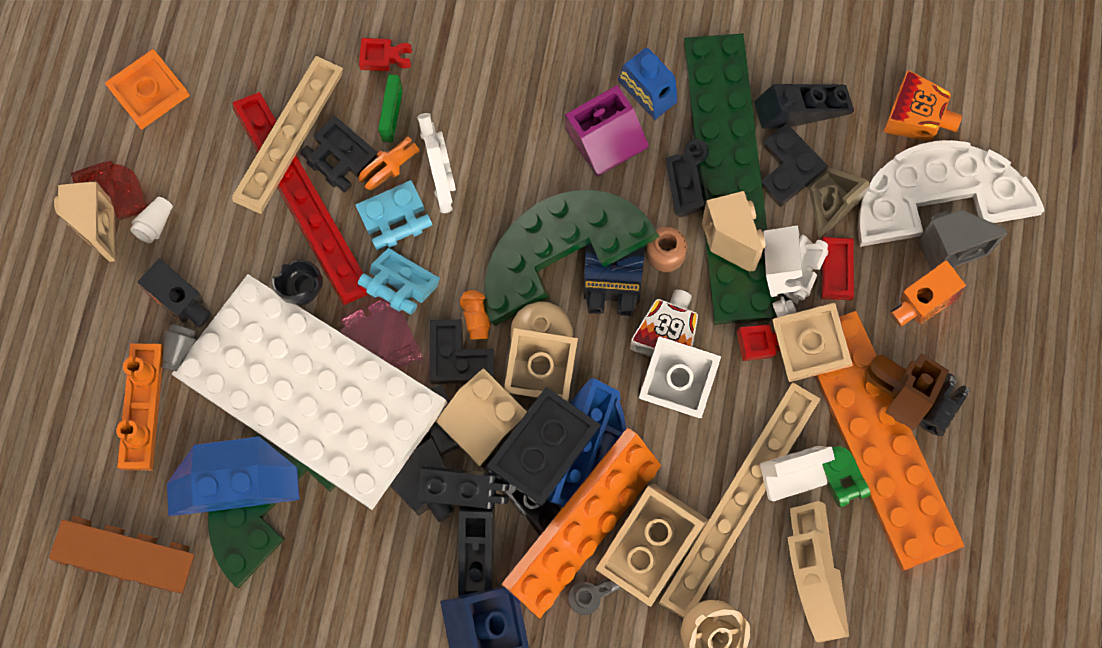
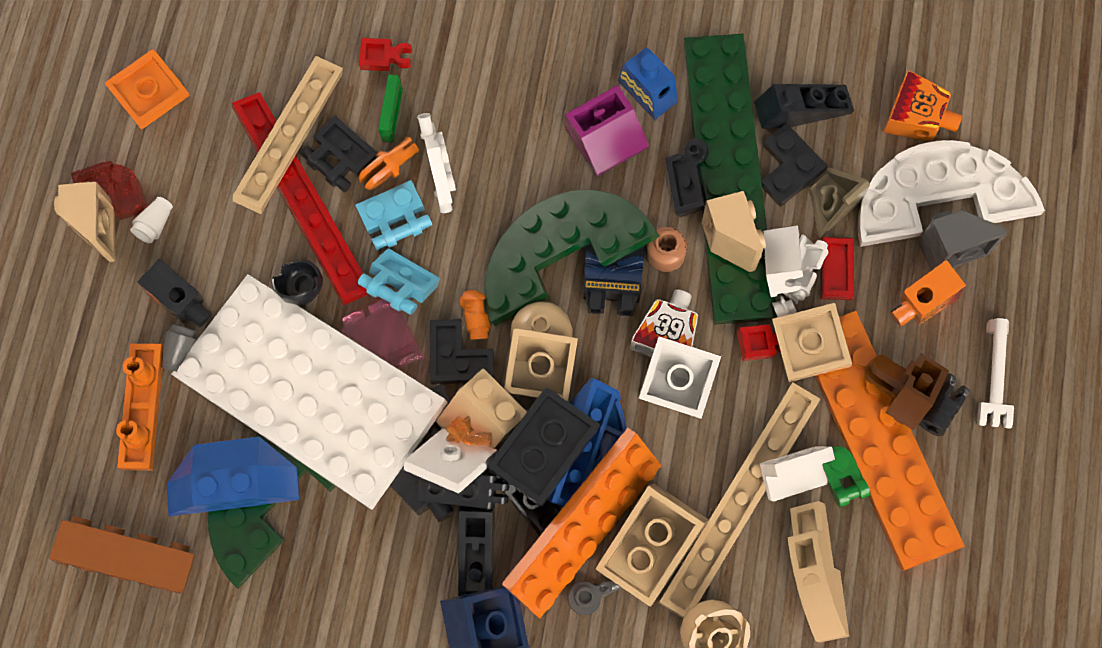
(449, 463): none -> white plate
(461, 431): none -> clear orange plate
(995, 407): none -> white hinge

